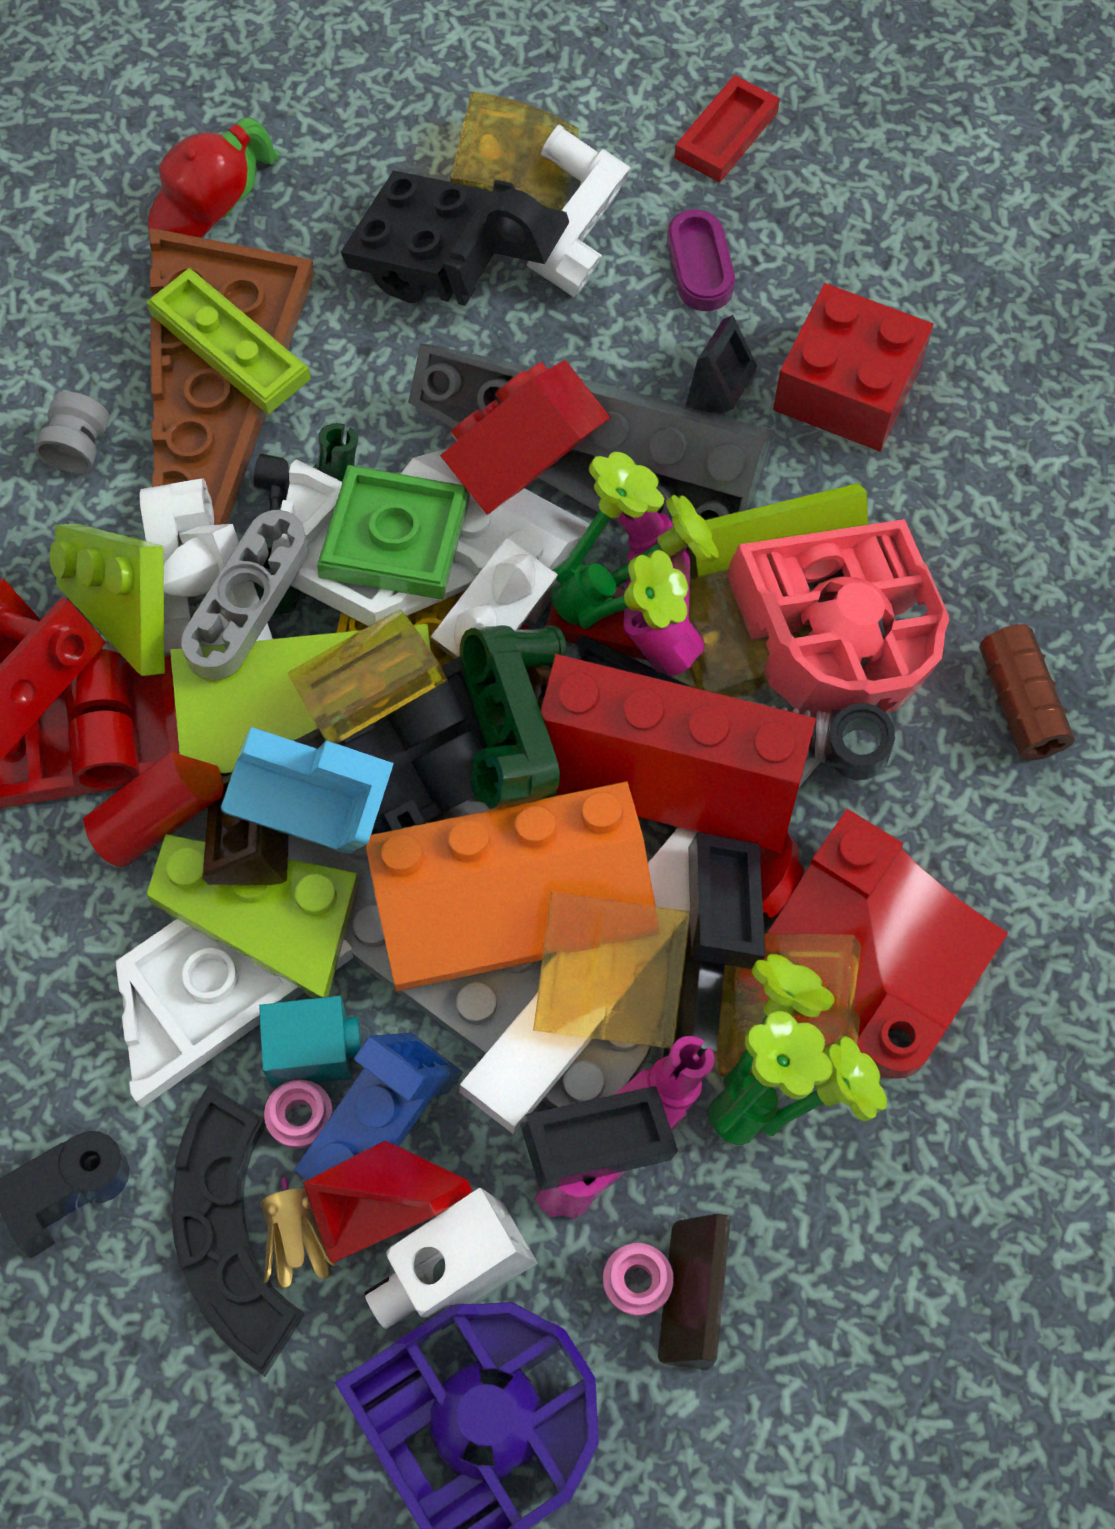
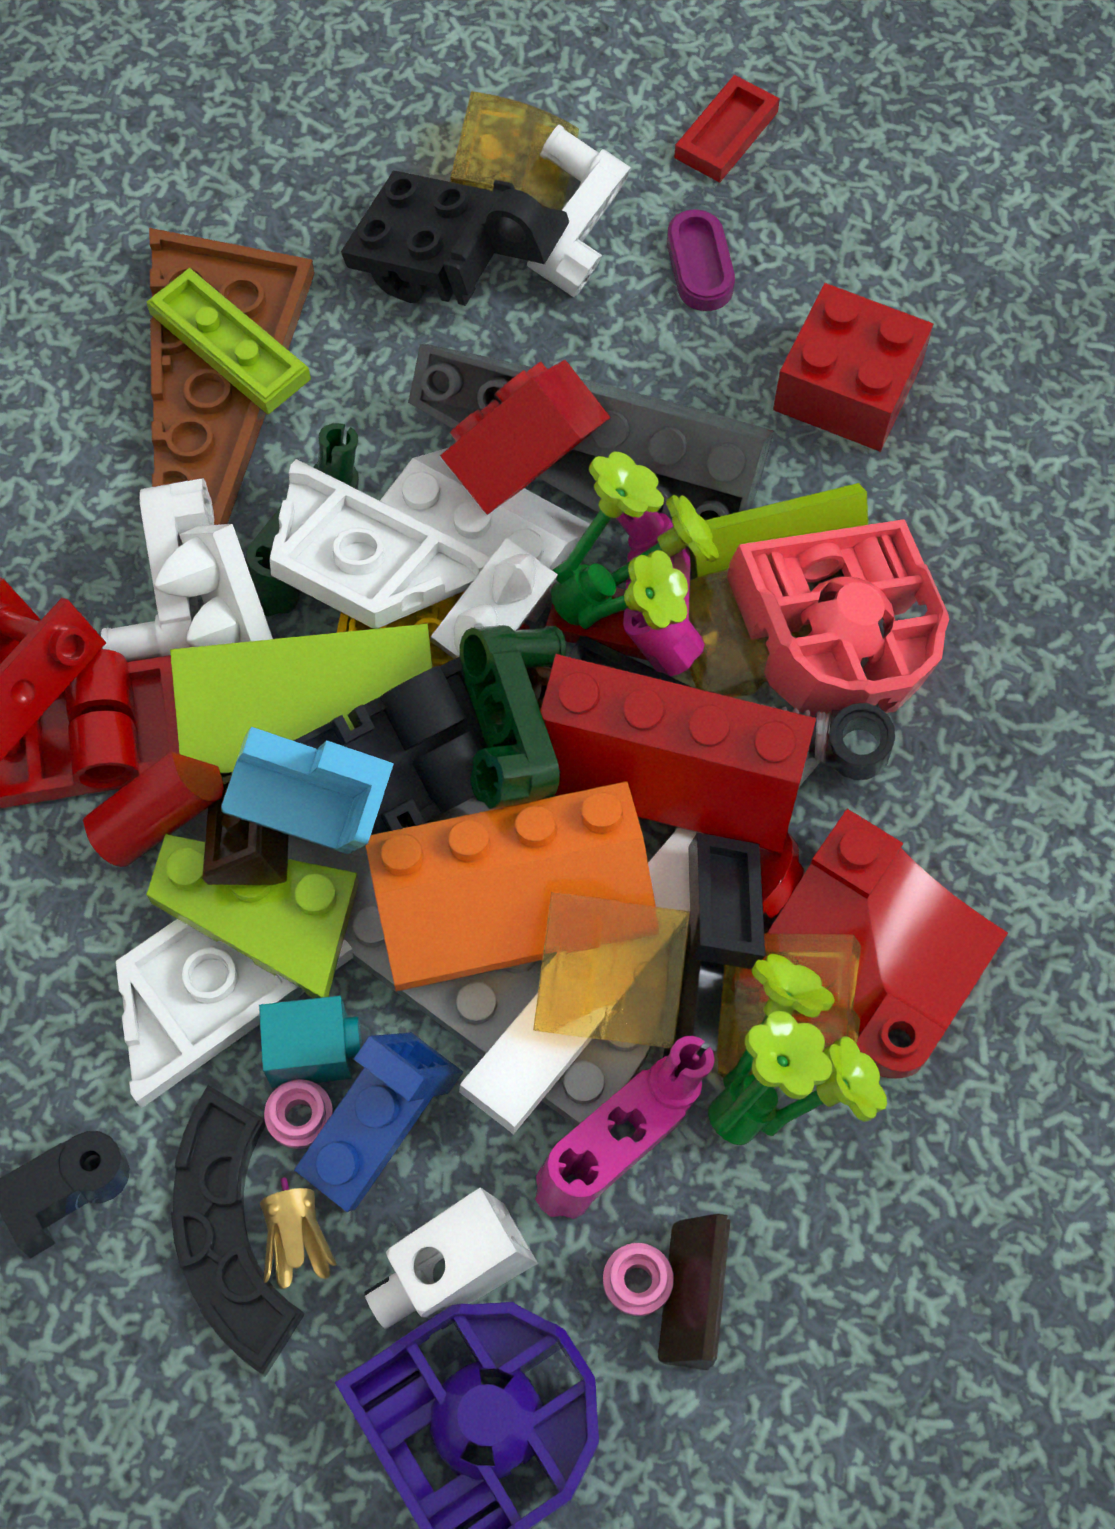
(72, 432): light grey wheel -> none
(117, 588): lime wing -> none
(208, 177): red hair -> none
(242, 566): light grey beam -> none
(273, 475): black hand -> none
(367, 677): clear yellow slope -> none
(378, 1197): red slope -> none
(394, 532): bright green tile -> none
(598, 1137): black tile -> none
(721, 370): black slope -> none
(1026, 692): copper axle -> none

